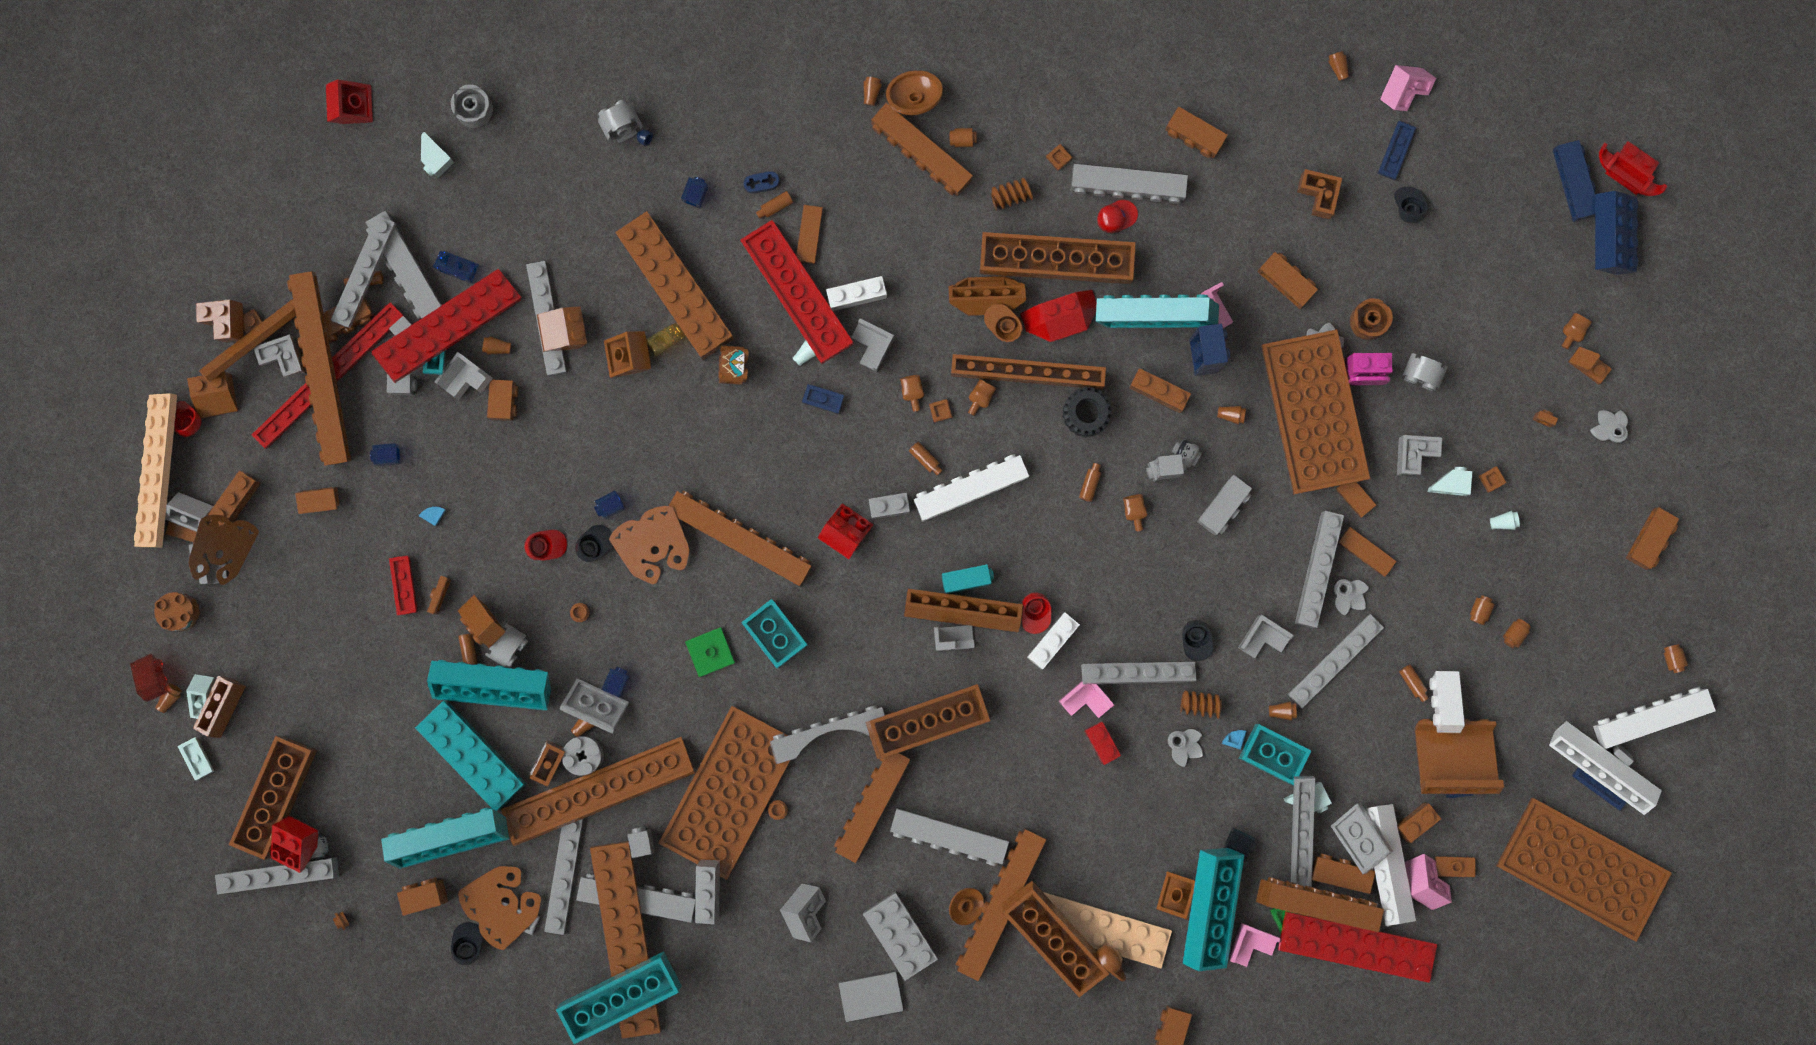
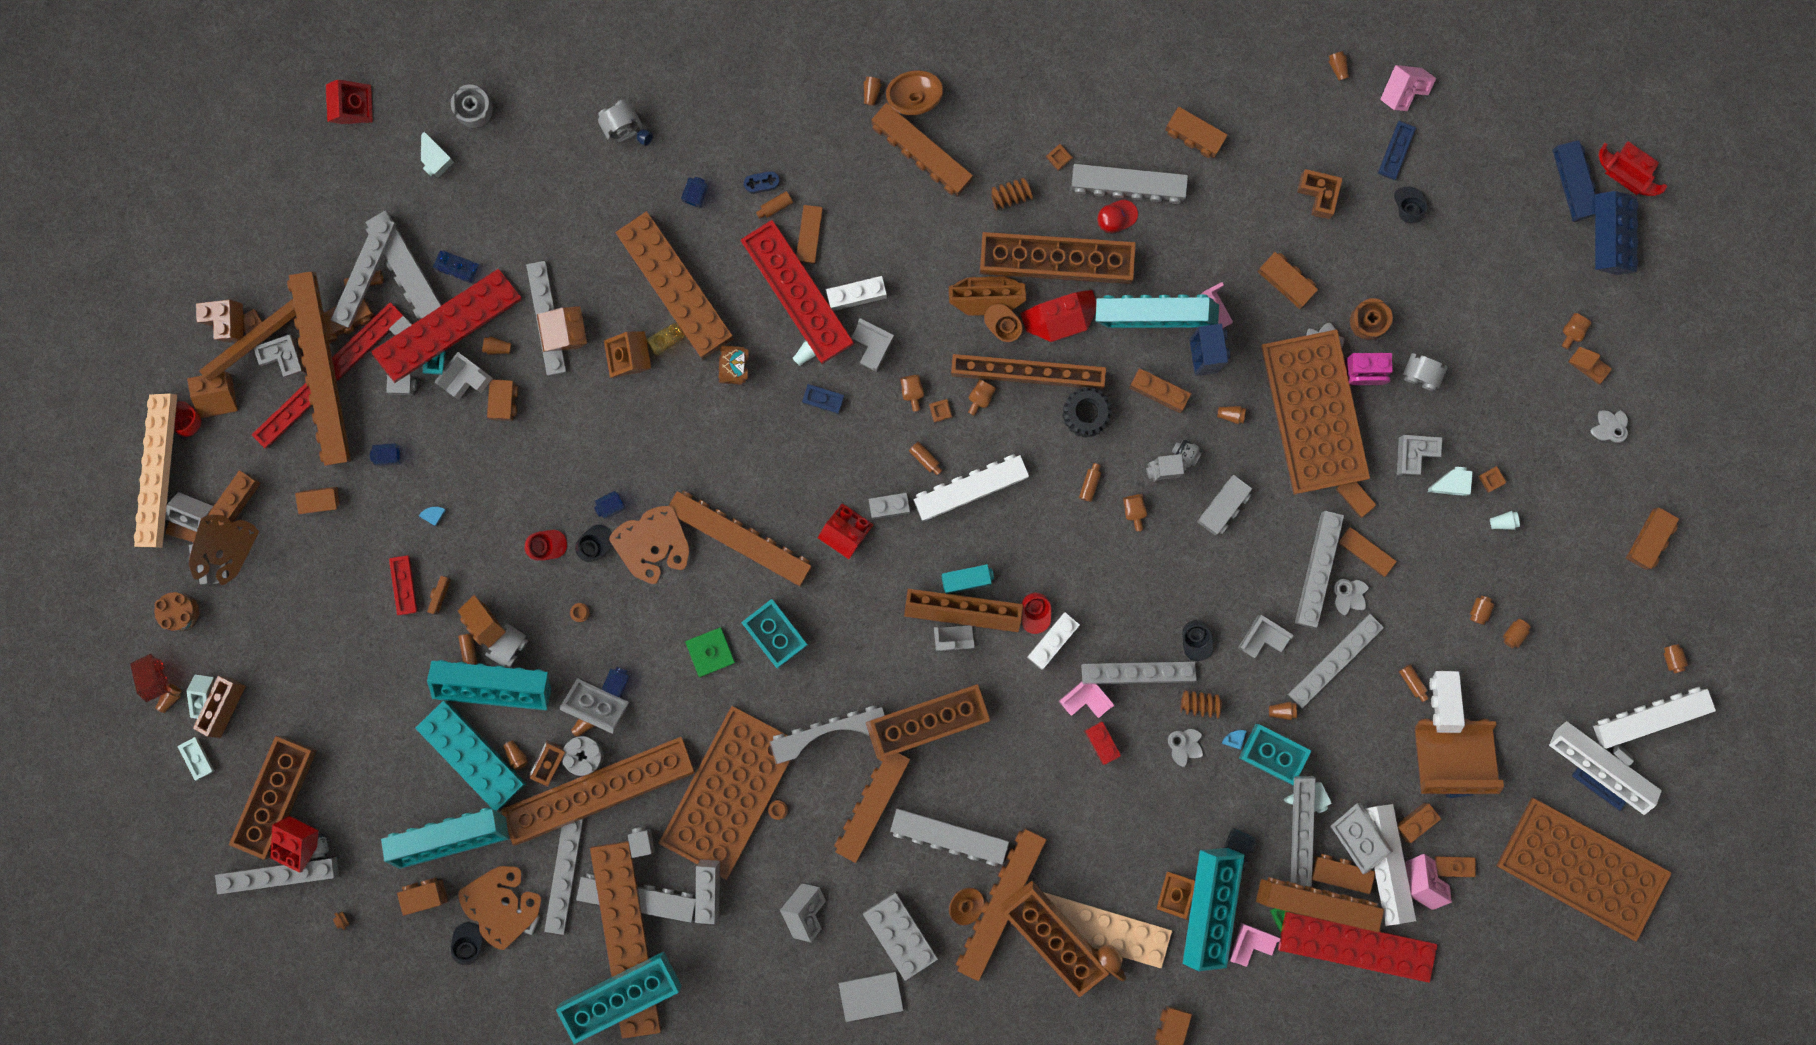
(516, 757): none -> dark orange cone
(962, 137): dark orange brick -> none
(1546, 418): dark orange plate -> none

